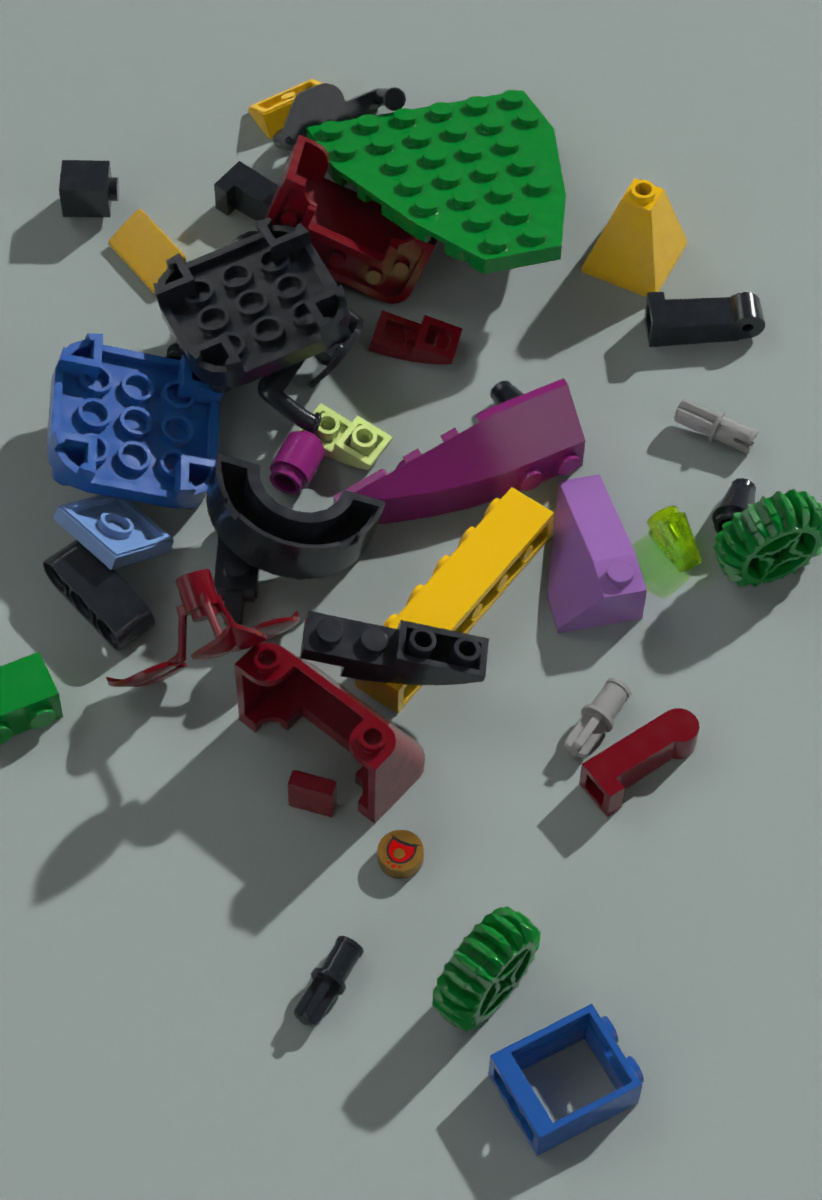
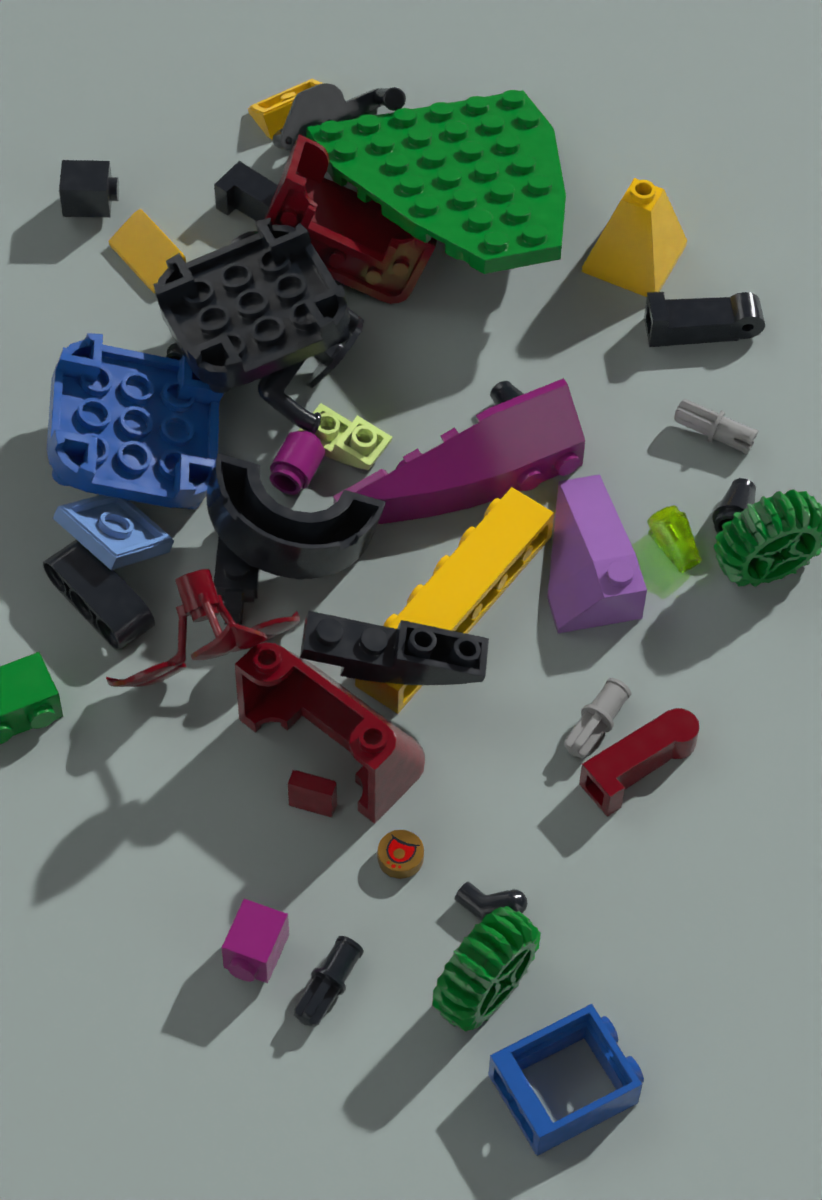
(255, 941): none -> magenta brick
(414, 342): dark red slope -> none
(481, 904): none -> black arm

